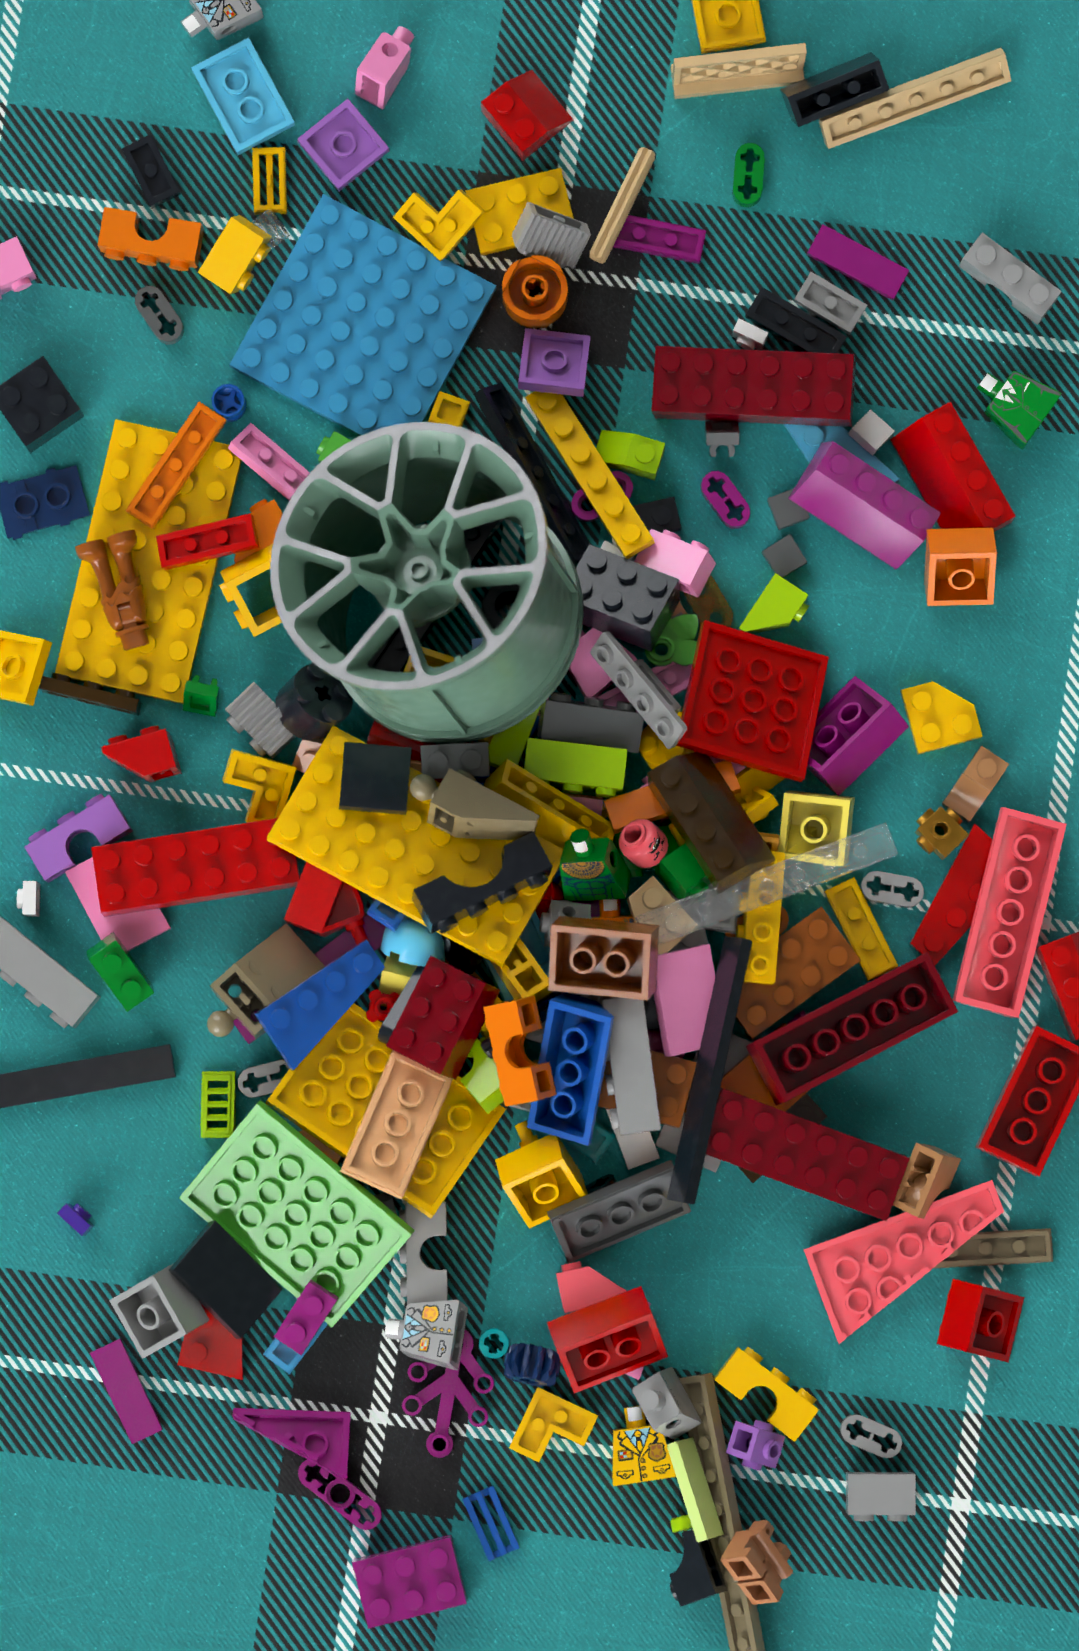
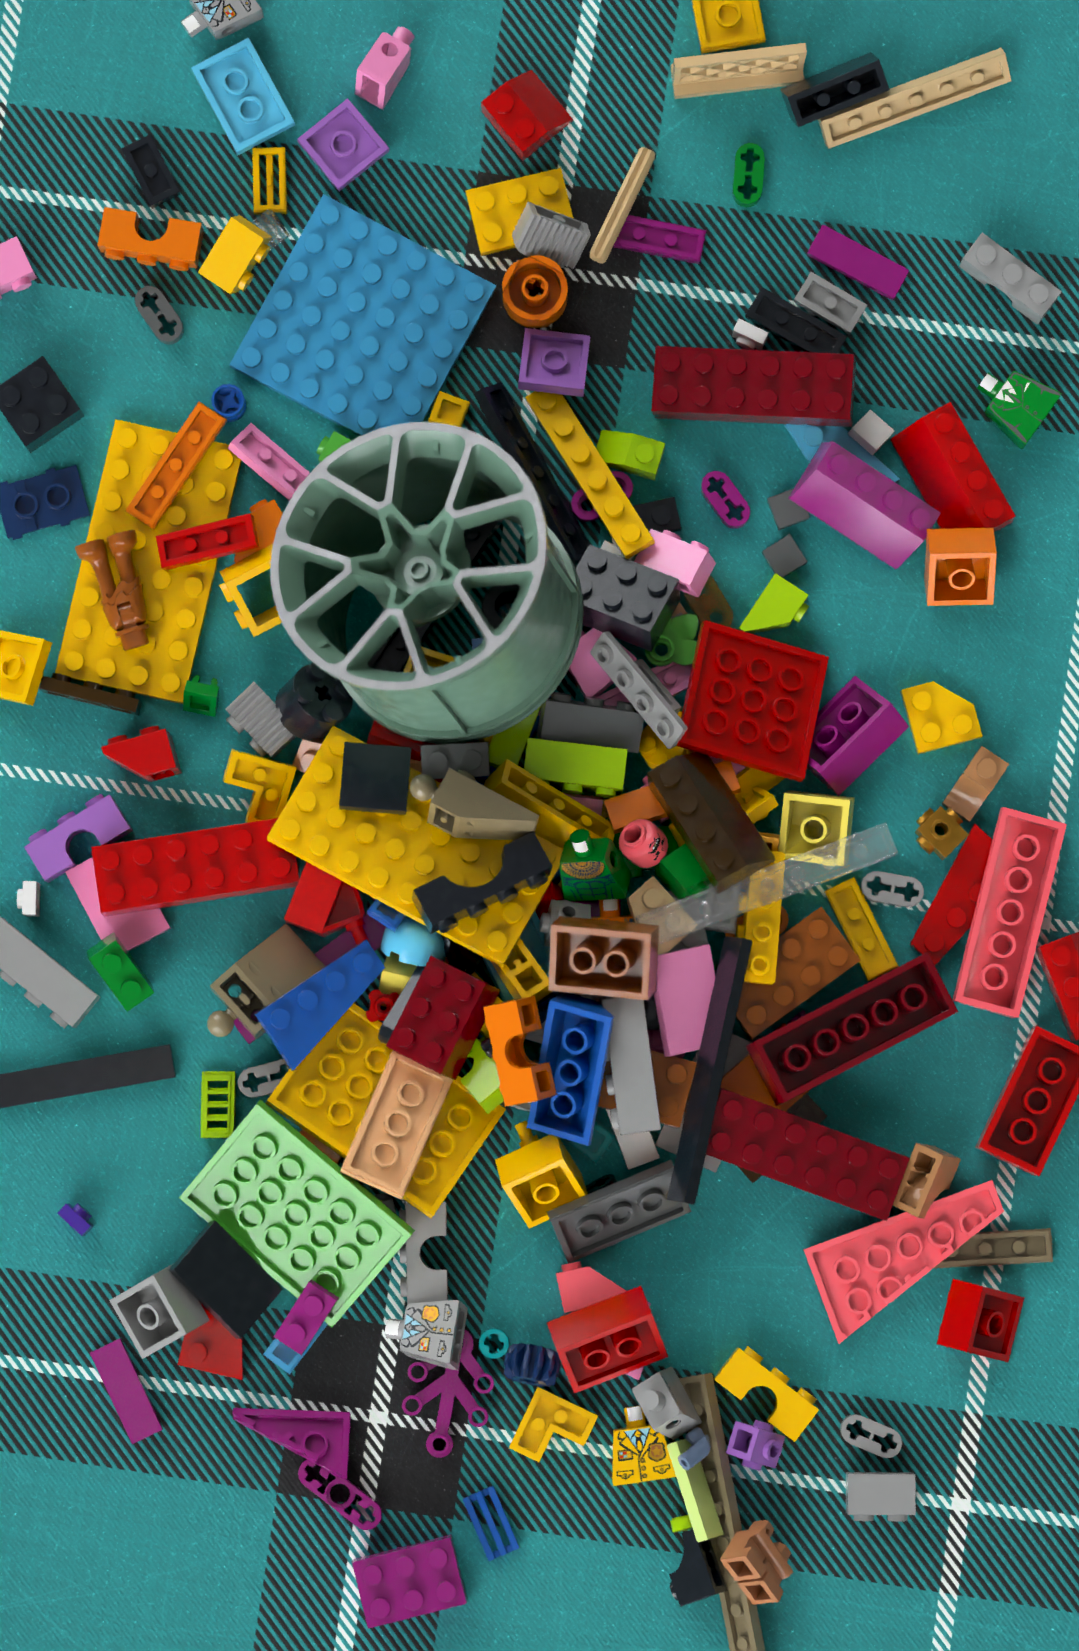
(439, 230): yellow plate -> none
(698, 1450): none -> sand blue arm
(721, 433): dark grey tile -> none

